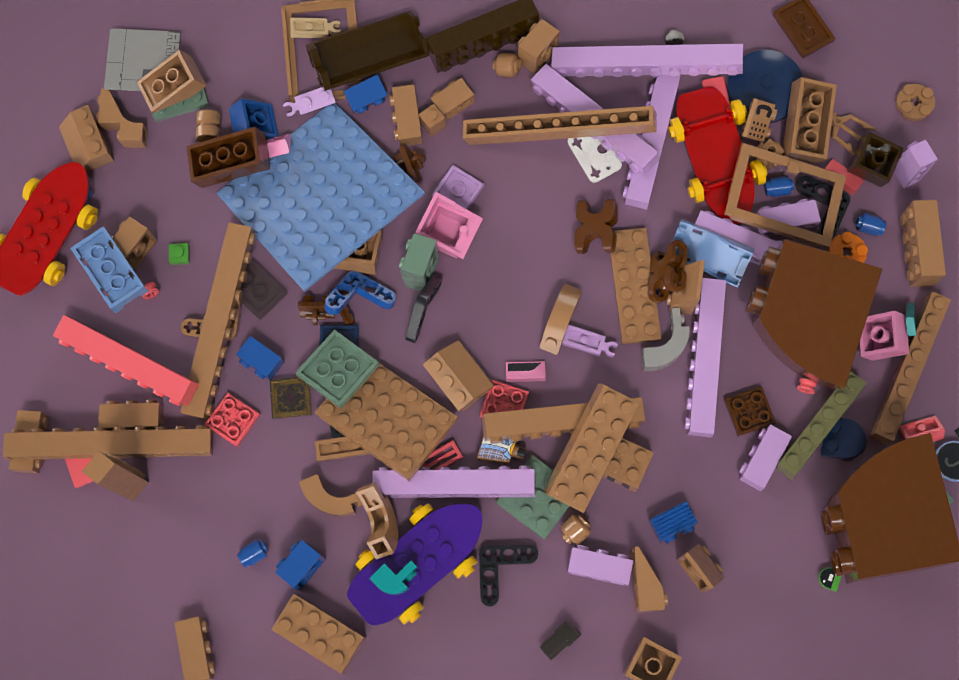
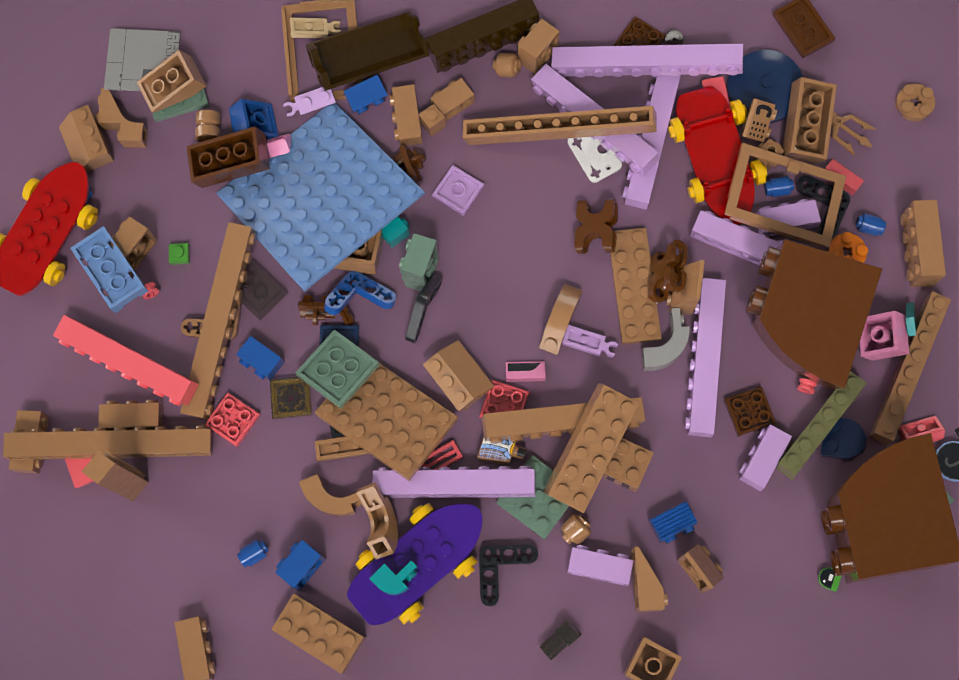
(395, 231): none -> teal brick
(449, 225): bright pink piece -> none
(640, 34): none -> reddish brown tile
(715, 252): medium blue piece -> none
(875, 159): dark brown brick -> none
(915, 163): lavender brick -> none

